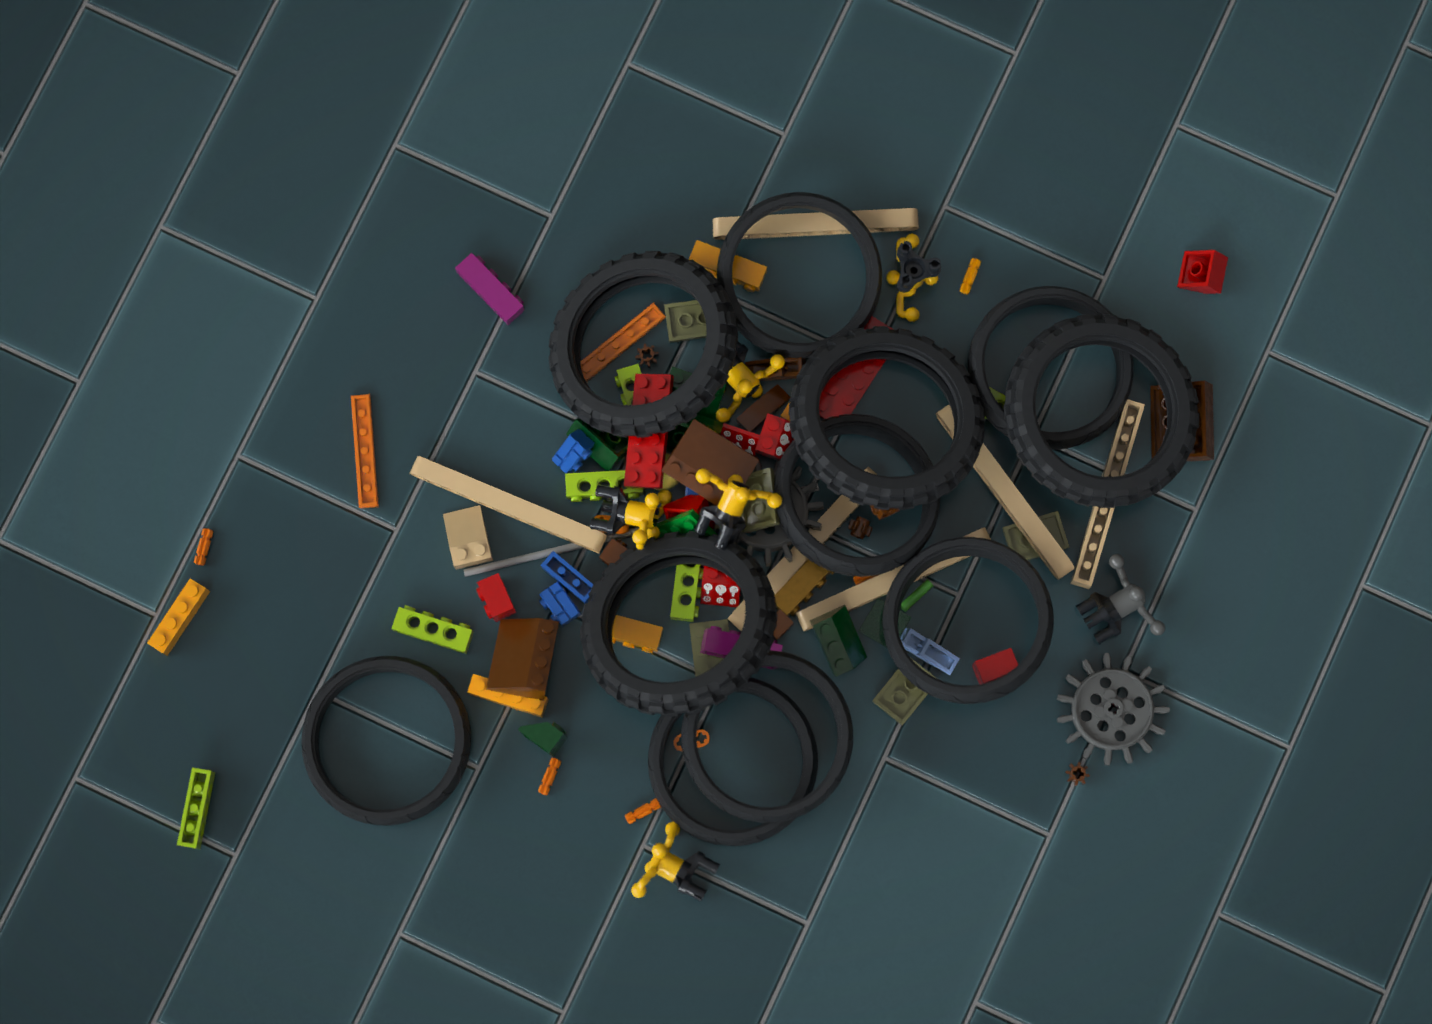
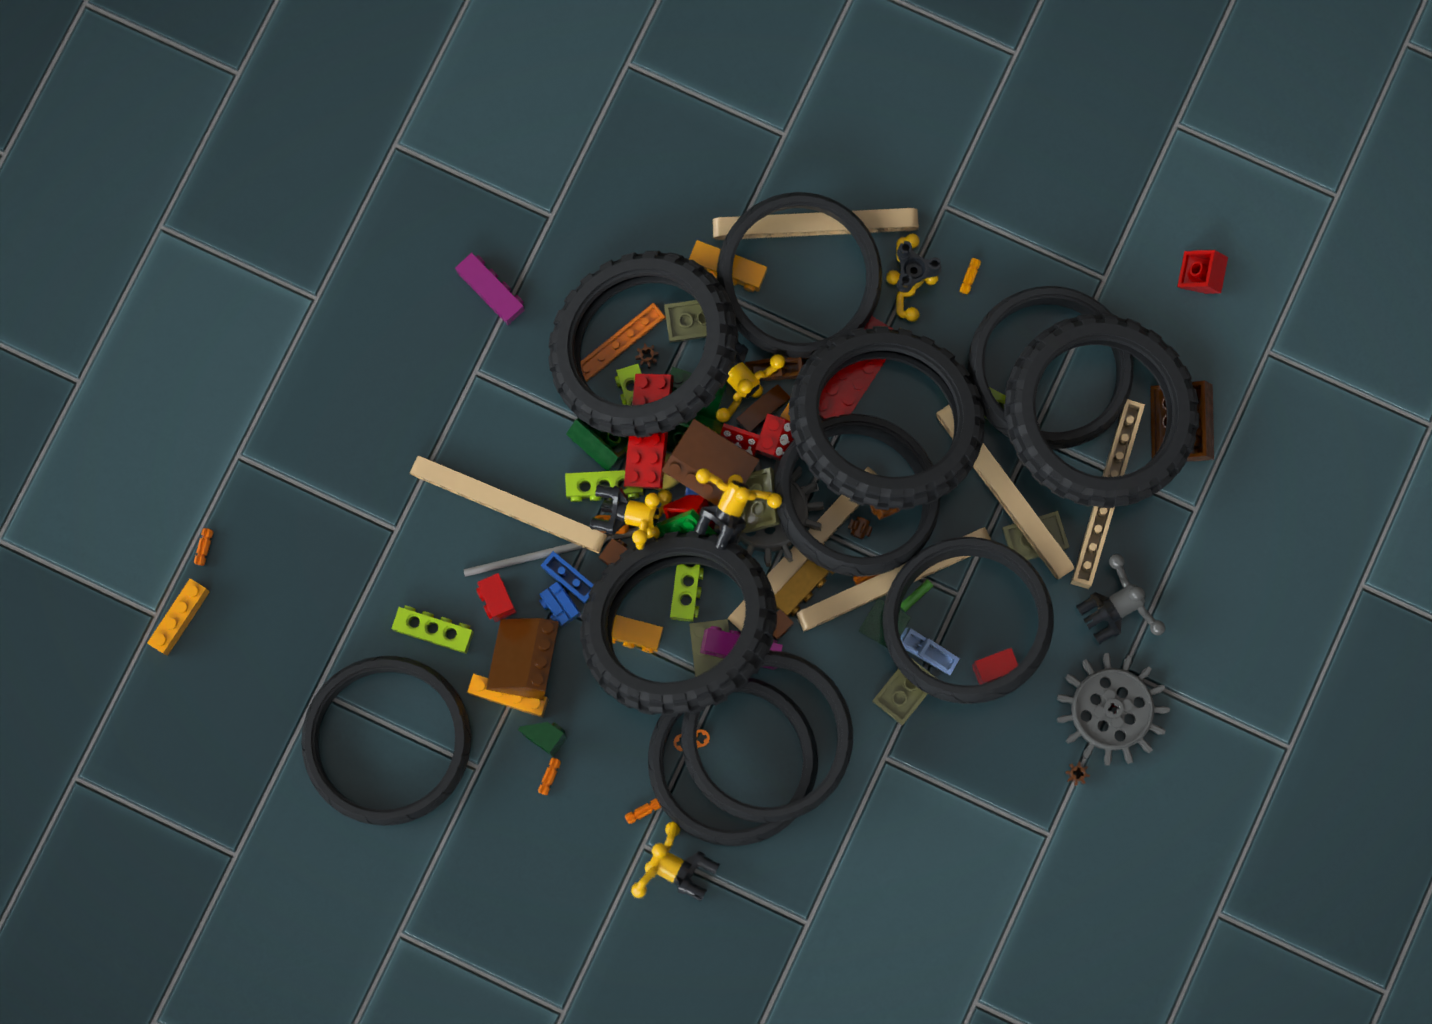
(196, 808): lime brick -> none
(364, 451): orange tile -> none
(467, 537): tan slope -> none
(573, 452): blue brick -> none
(719, 589): red slope -> none
(839, 640): dark green slope -> none

